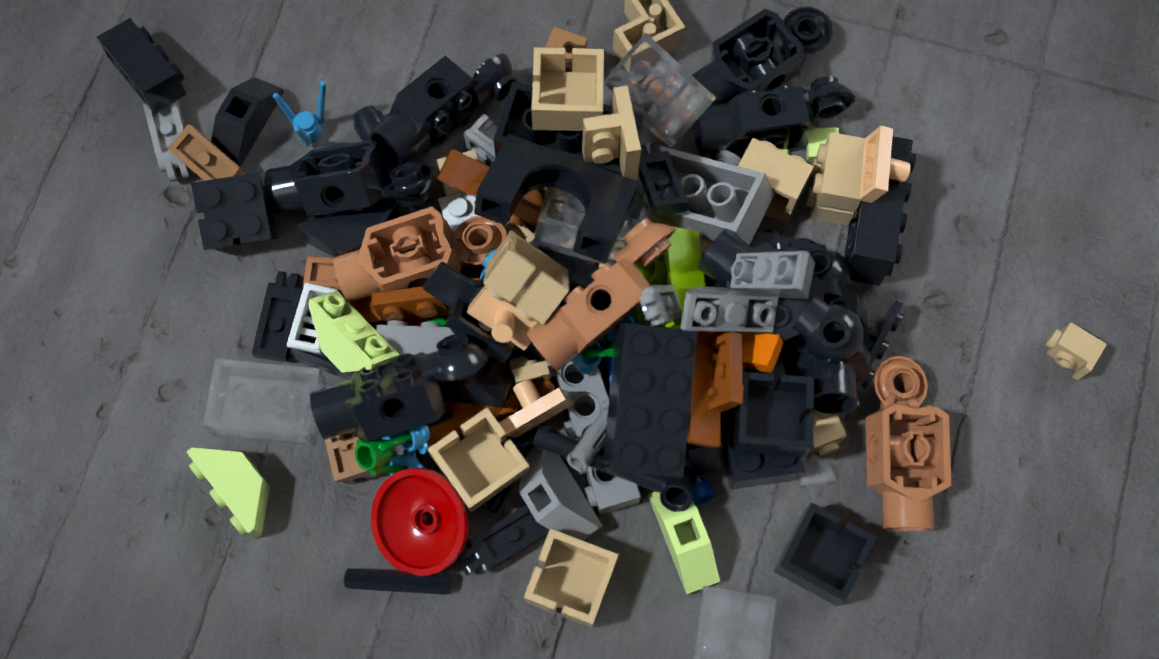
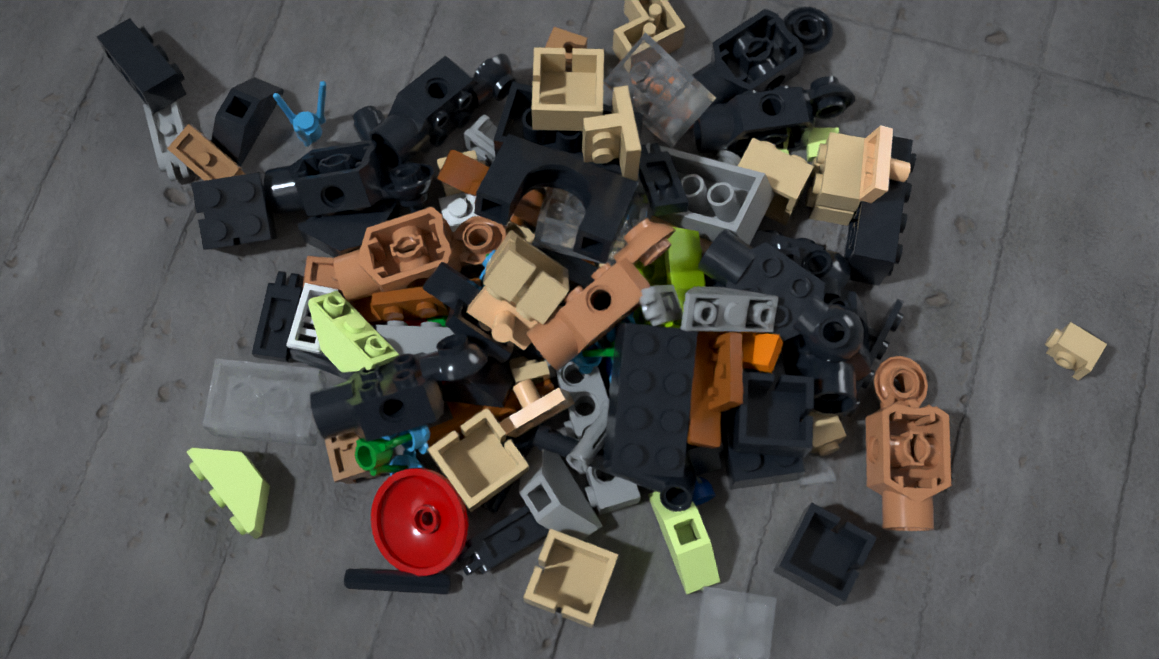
(774, 273): light grey slope -> none

